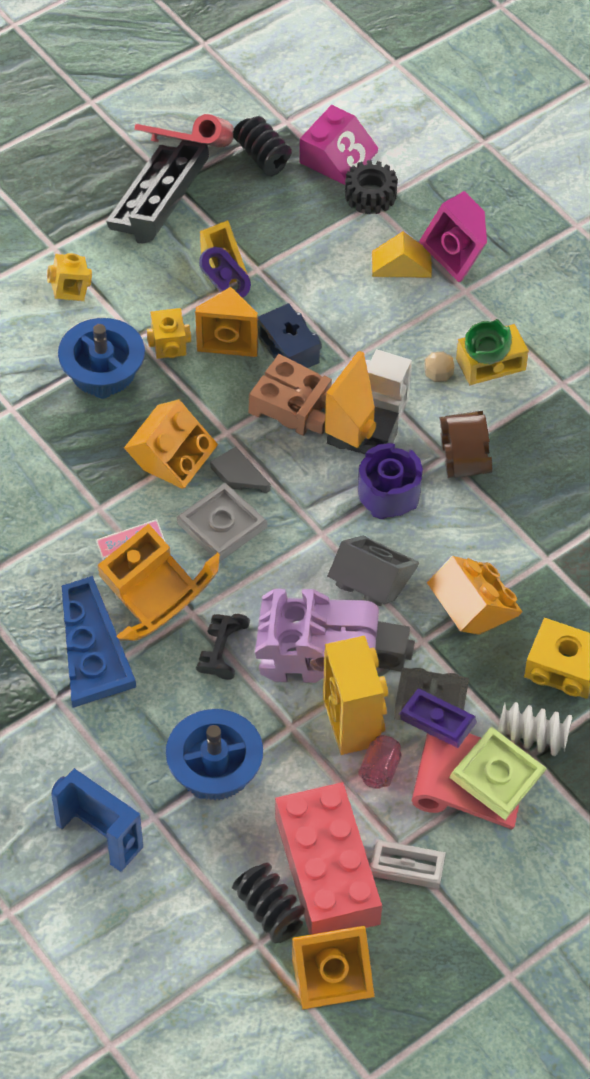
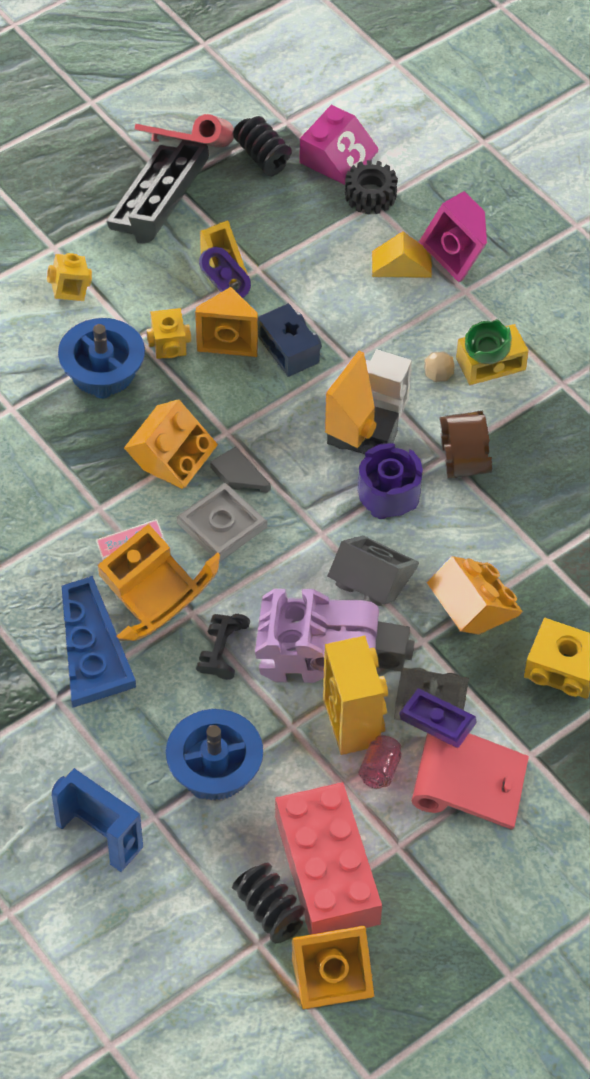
(291, 396): nougat hips -> none
(405, 869): white tile -> none
(498, 773): yellowish green plate -> none
(535, 729): white piece -> none

